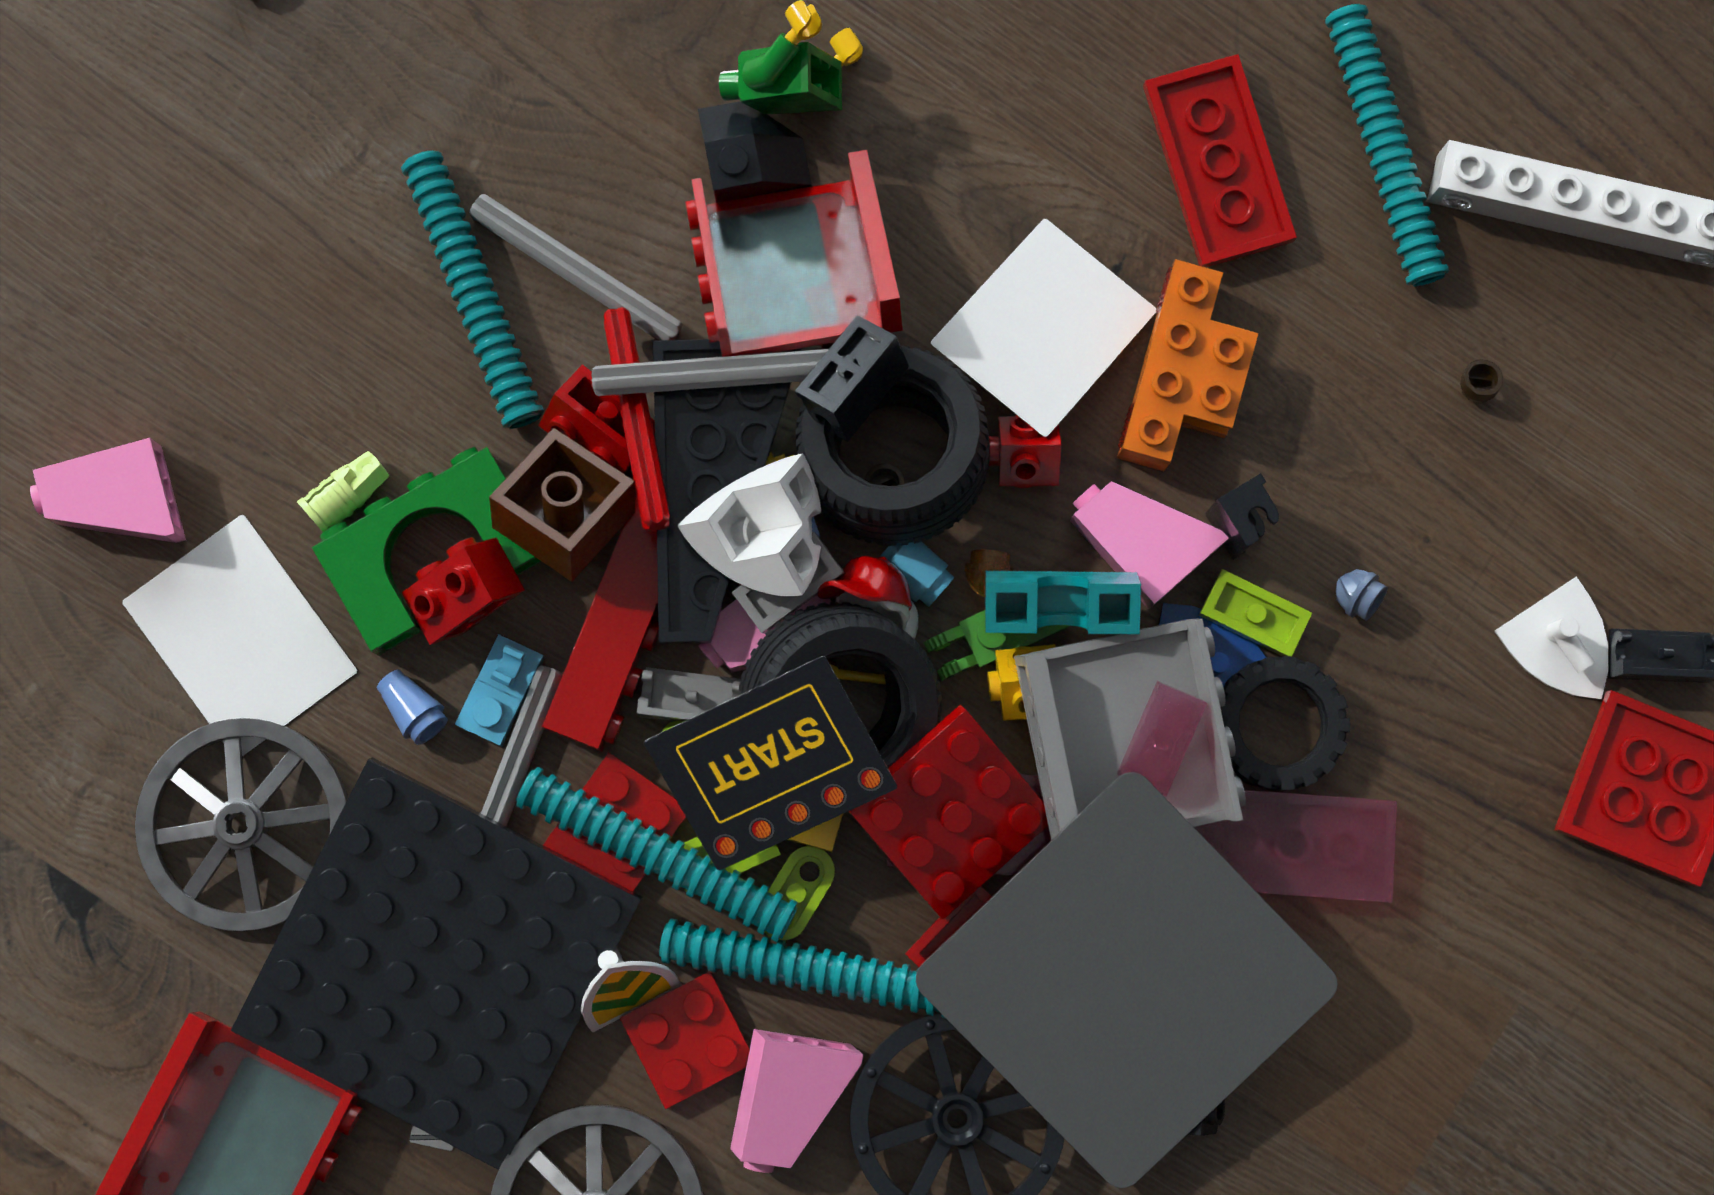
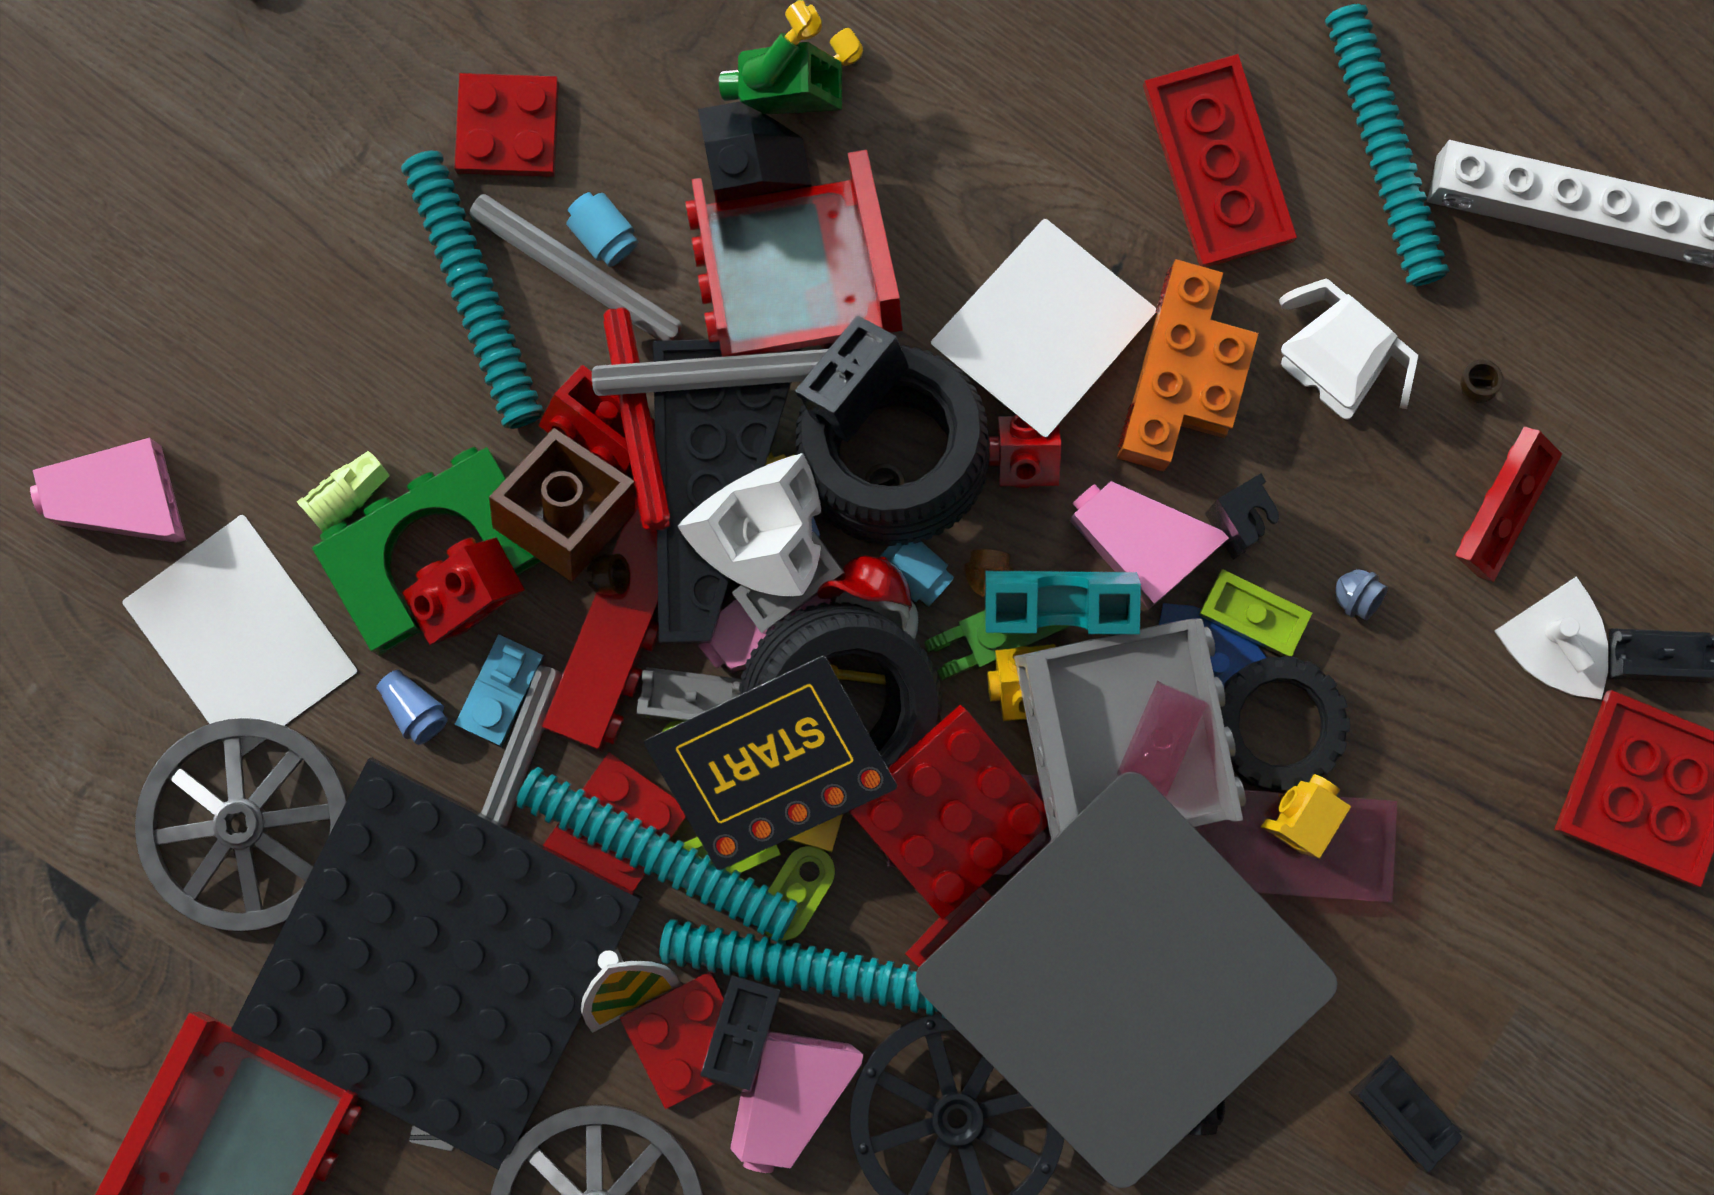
(506, 125): none -> red plate
(601, 228): none -> medium azure brick
(609, 574): none -> dark brown hinge
(740, 1034): none -> black hinge
(1309, 816): none -> yellow brick
(1342, 349): none -> white piece
(1406, 1114): none -> black hinge
(1508, 504): none -> red plate

